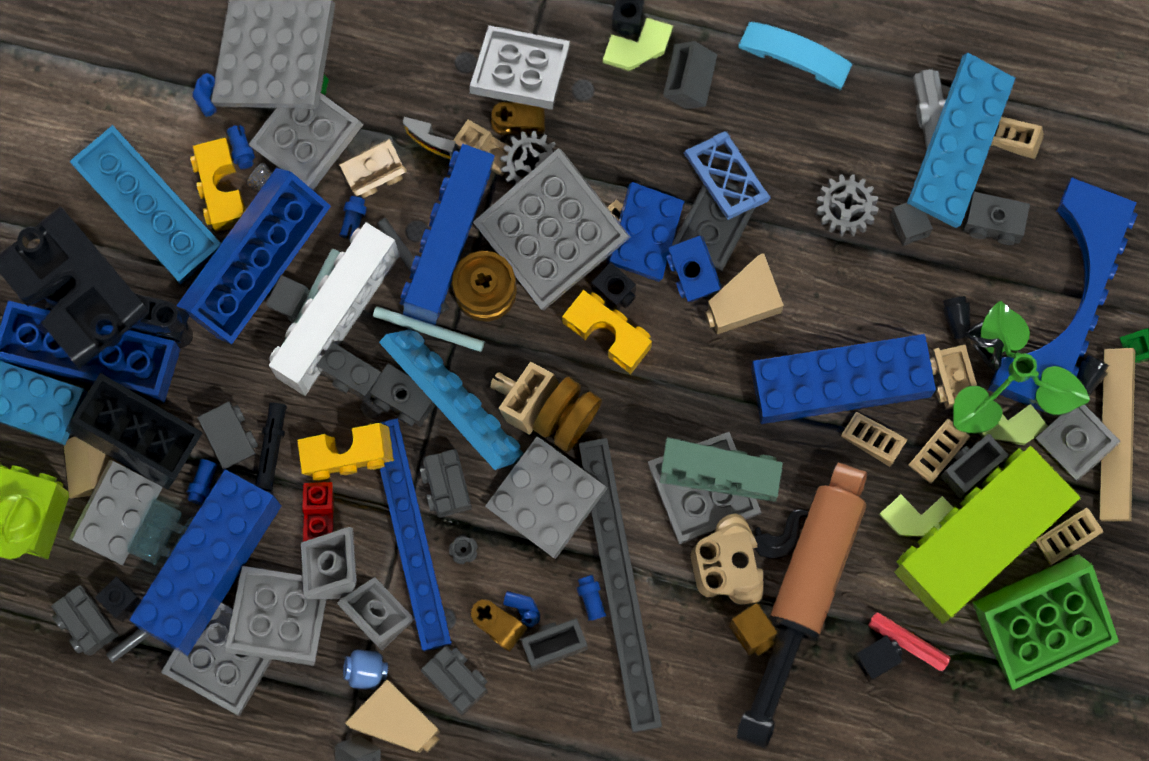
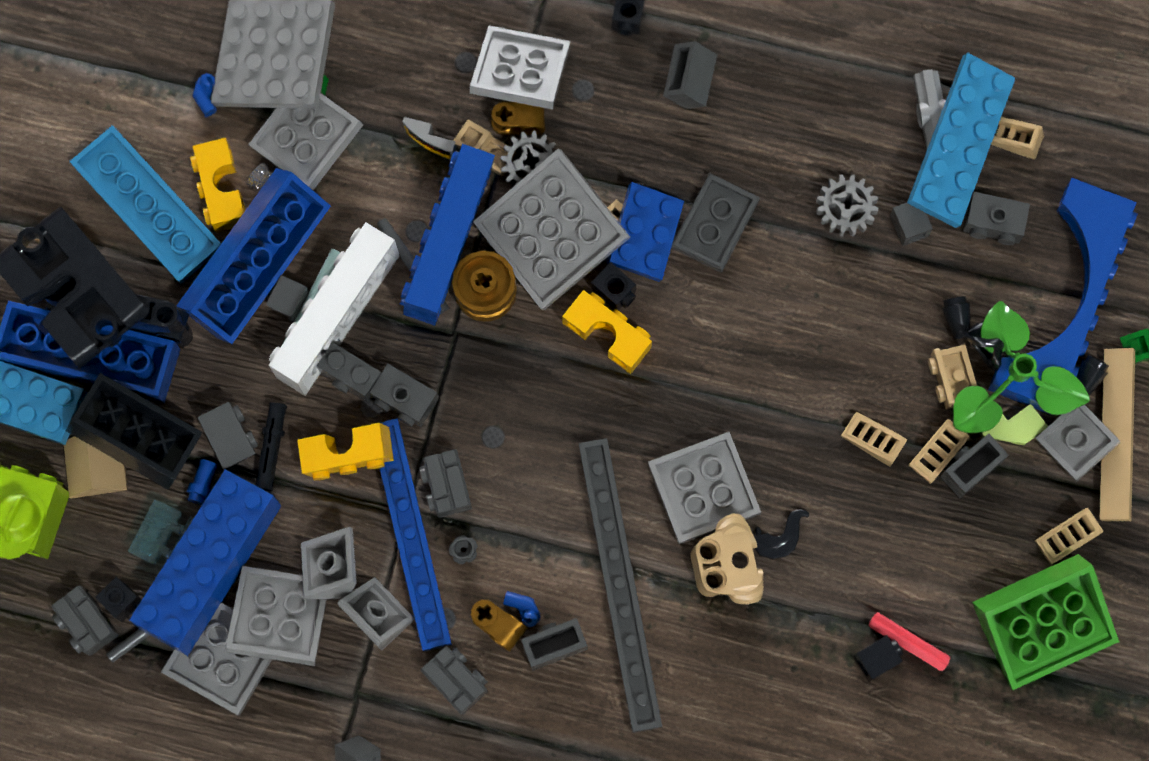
(115, 512): light grey plate -> none
(242, 152): blue animal -> none
(317, 509): red slope -> none
(354, 212): blue animal -> none
(364, 669): medium blue head -> none
(372, 169): tan bracket -> none
(394, 720): tan slope -> none
(429, 329): light aqua bar -> none
(452, 398): dark azure plate -> none
(526, 396): tan brick -> none
(546, 497): light grey plate -> none
(567, 414): pearl gold wheel -> none
(590, 594): blue animal -> none
(630, 54): yellowish green tile -> none
(694, 251): blue brick -> none
(717, 193): medium blue window -> none
(720, 470): sand green wedge -> none
(745, 298): tan slope -> none
(753, 630): pearl gold brick -> none
(796, 51): medium azure slope -> none
(807, 590): nougat piece -> none
(843, 379): blue brick -> none
(909, 522): yellowish green tile -> none
(985, 533): lime brick -> none

